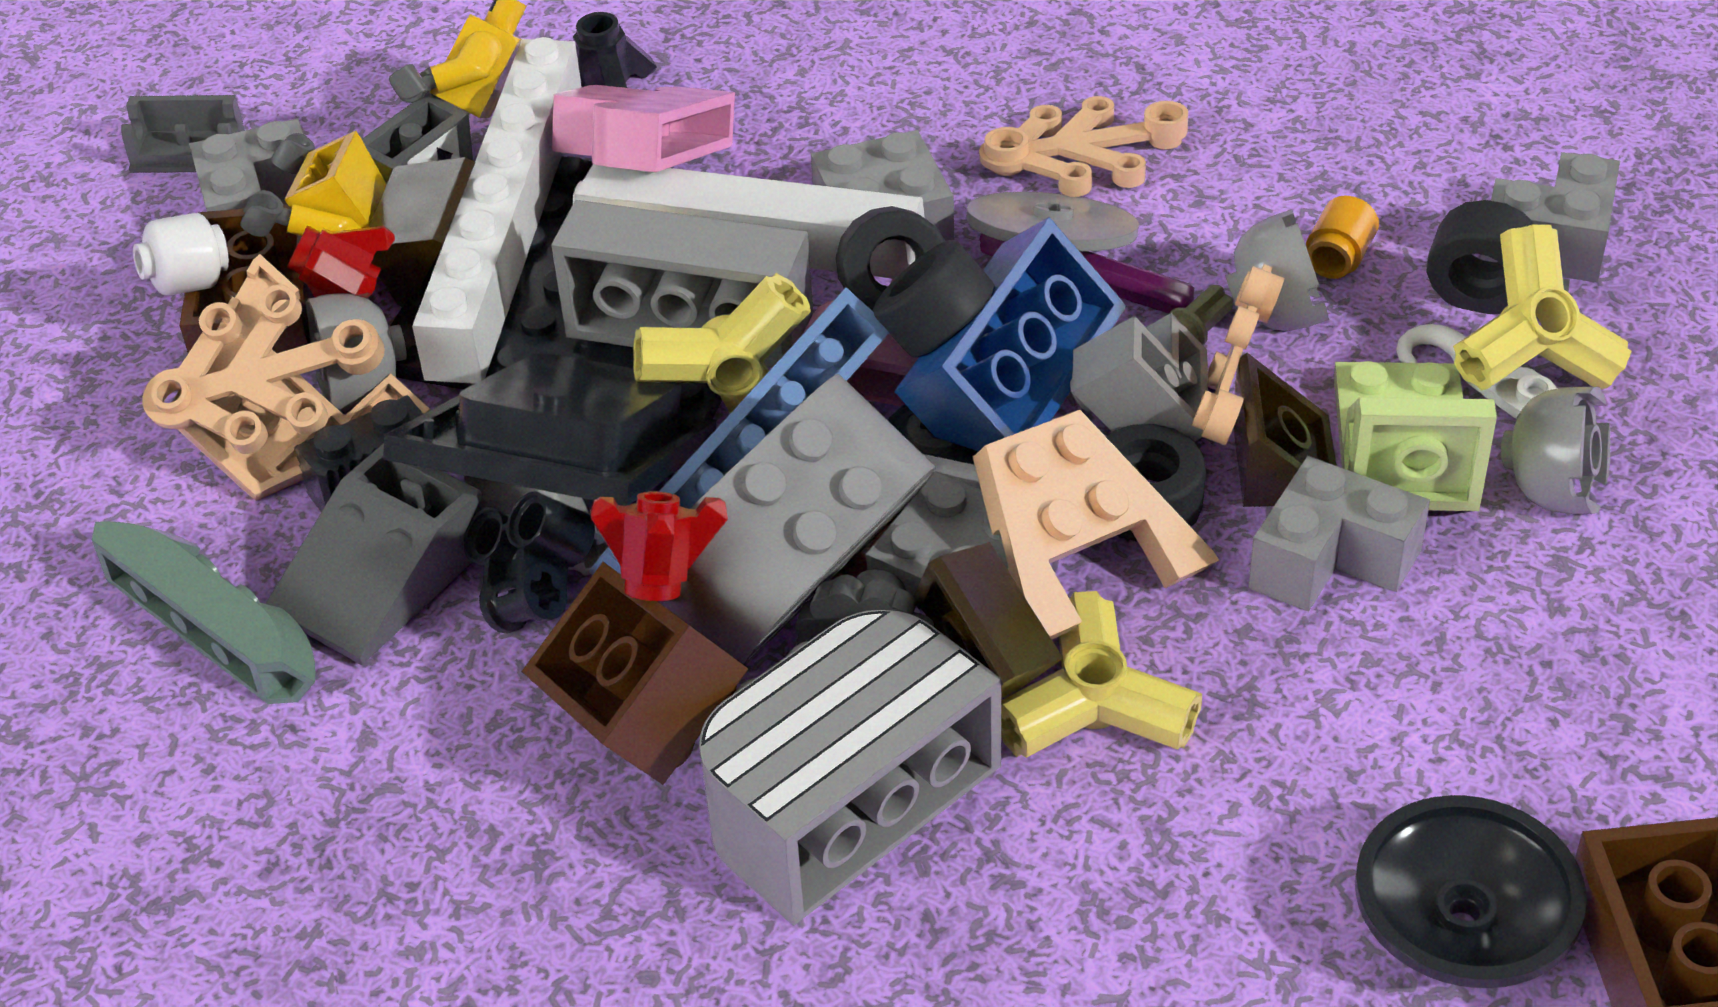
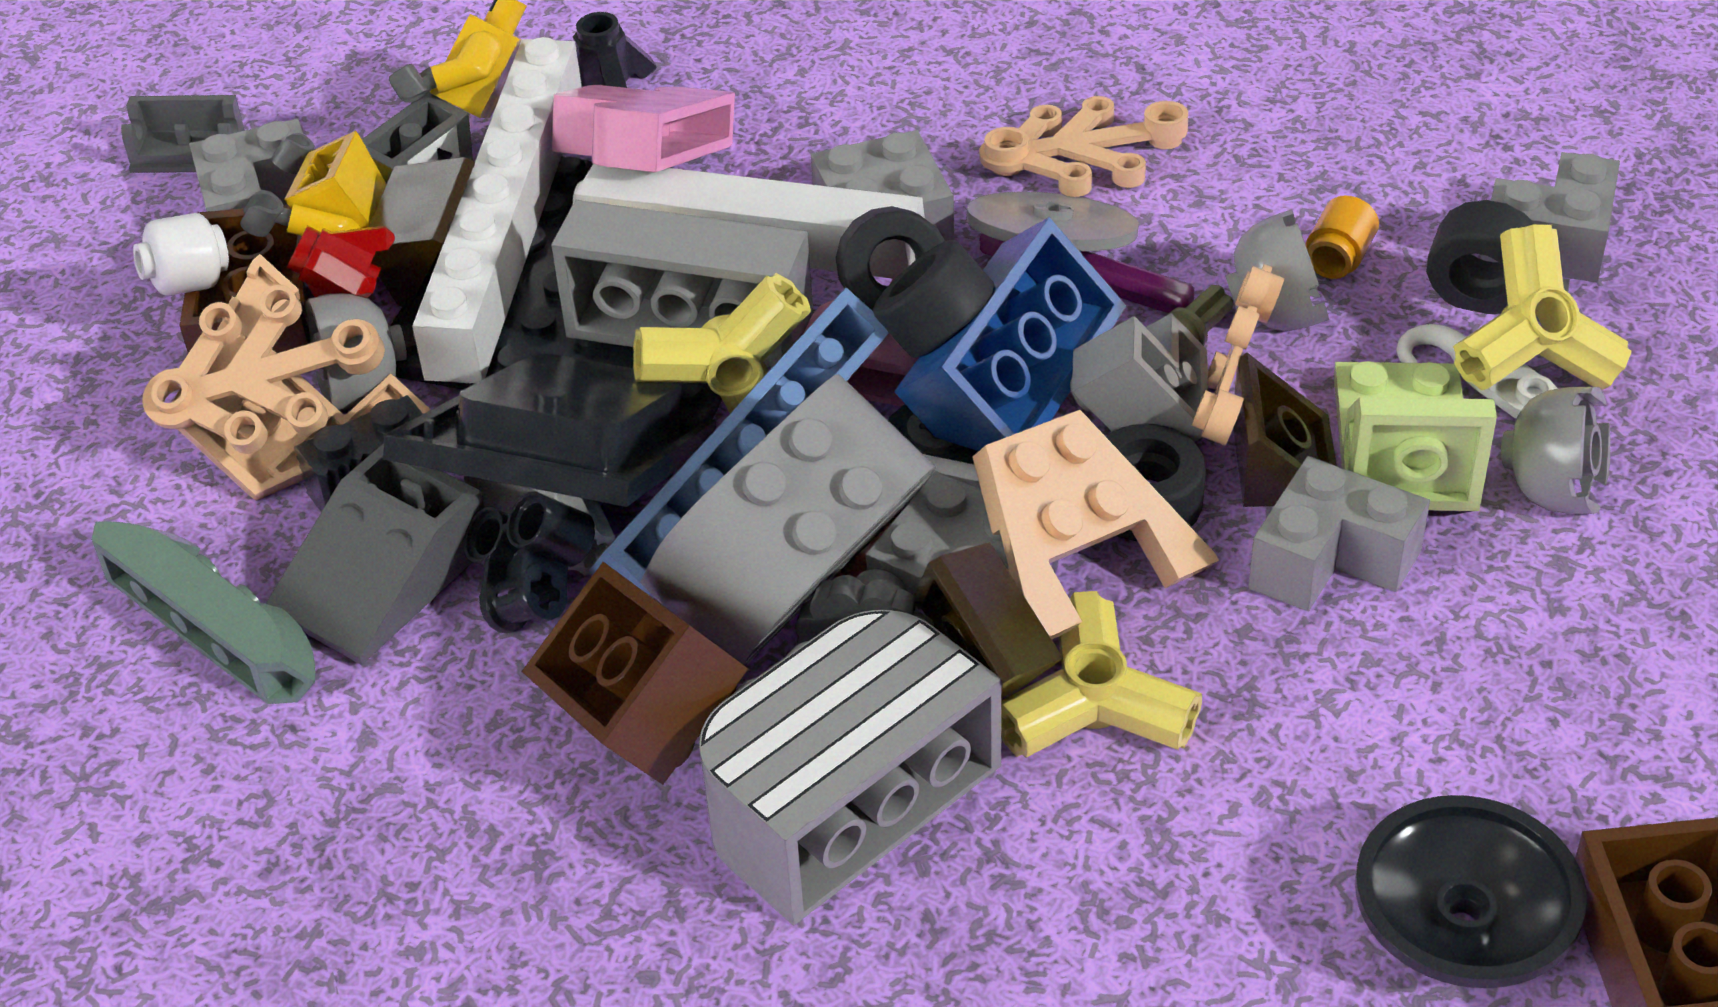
(657, 539): red rock -> none

